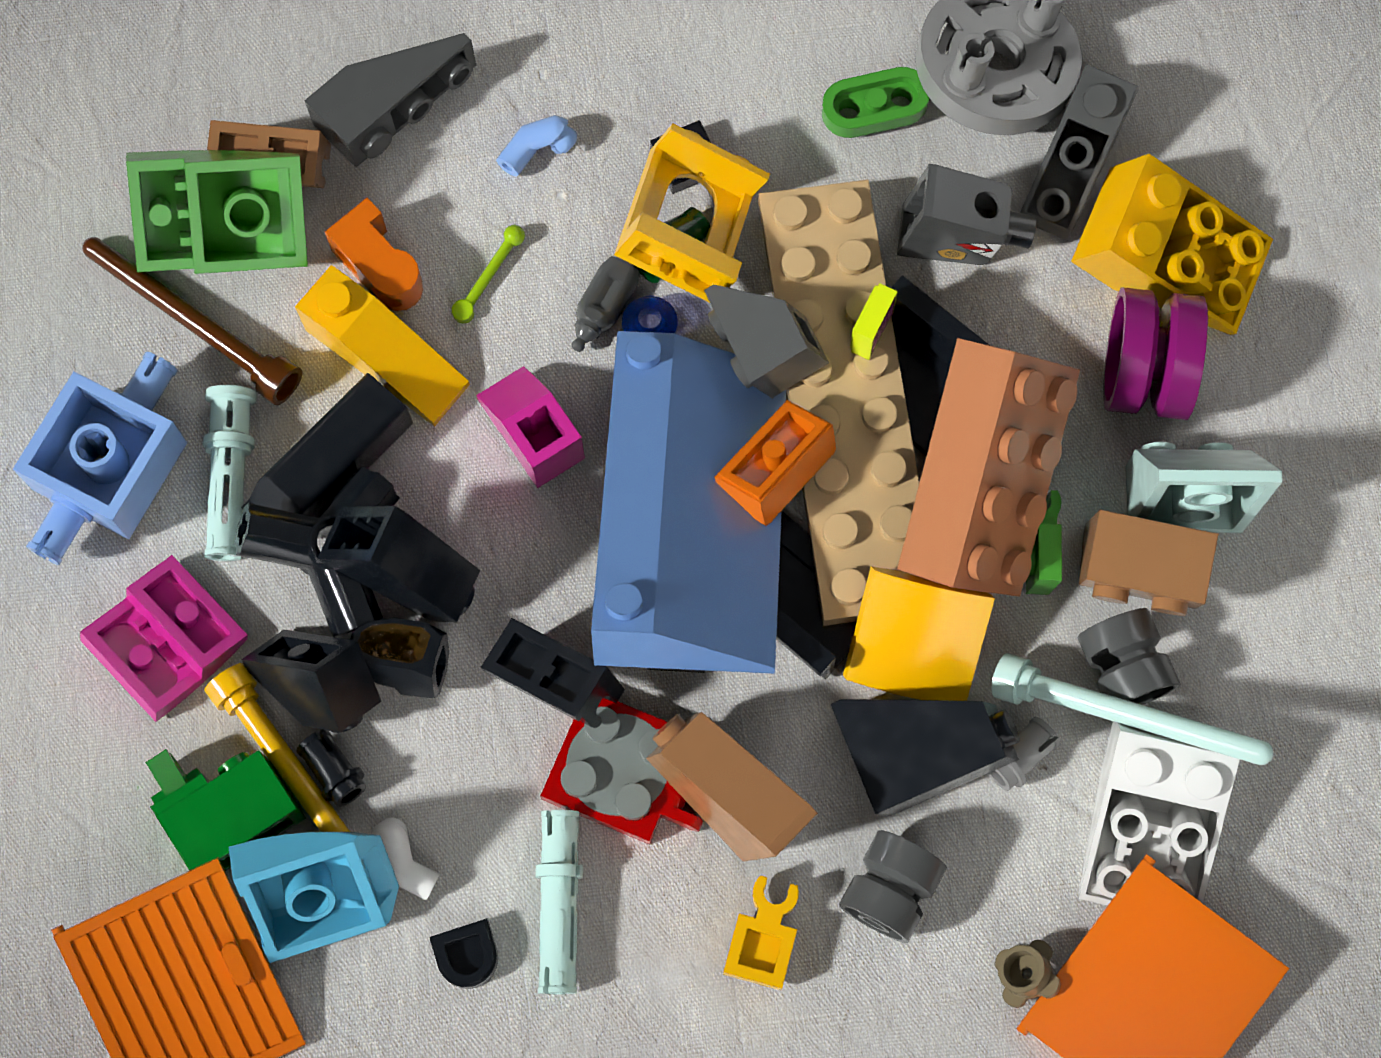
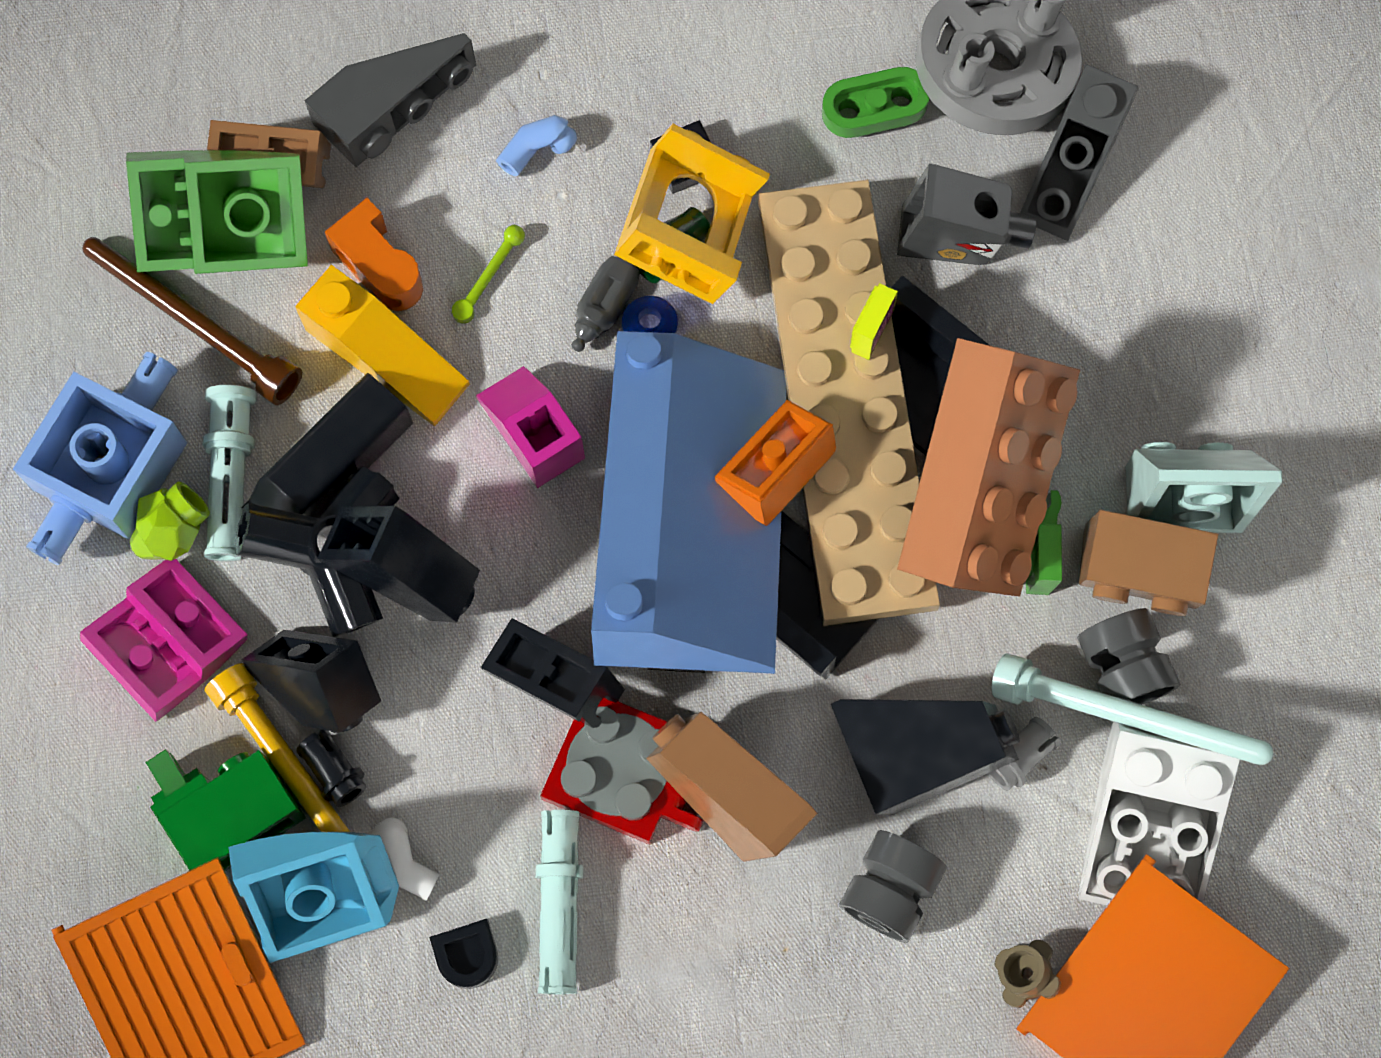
(168, 522): none -> lime rock
(405, 655): black rock -> none
(761, 944): yellow plate -> none
(768, 337): dark grey slope -> none
(917, 636): yellow slope -> none
(1155, 353): magenta wheel -> none
(1172, 238): yellow slope -> none

